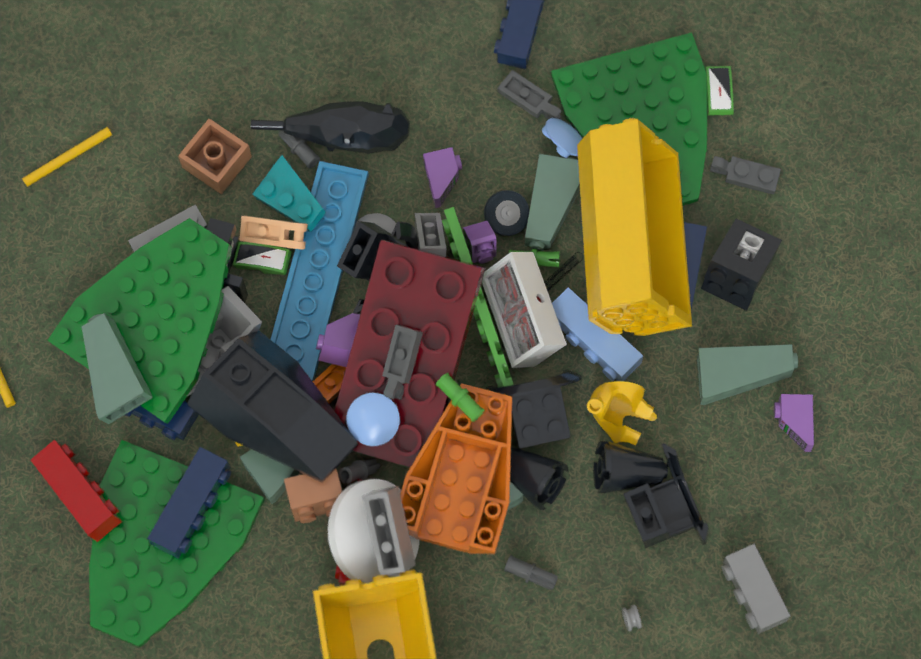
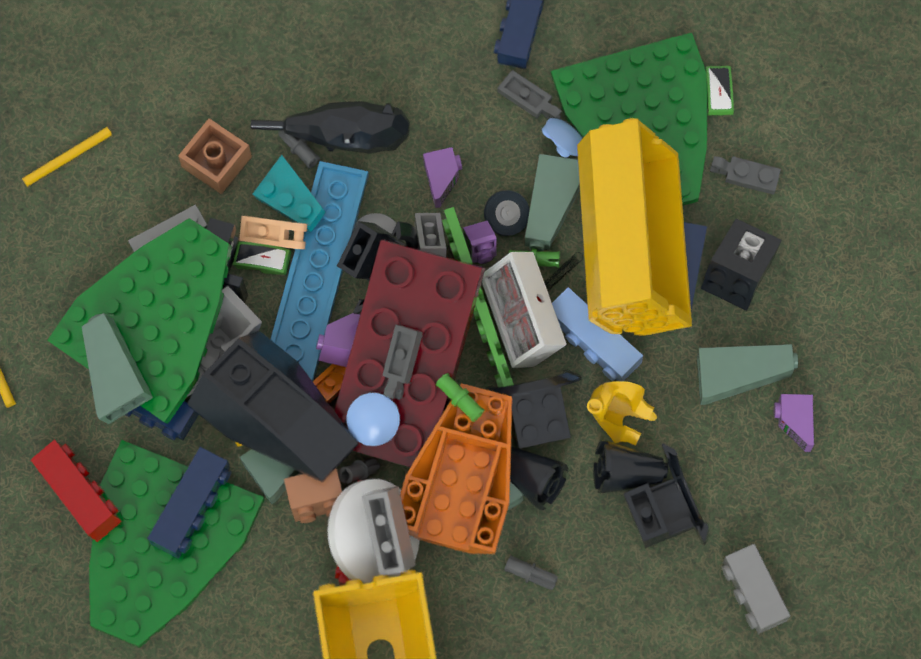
(631, 618): light grey bush -> none

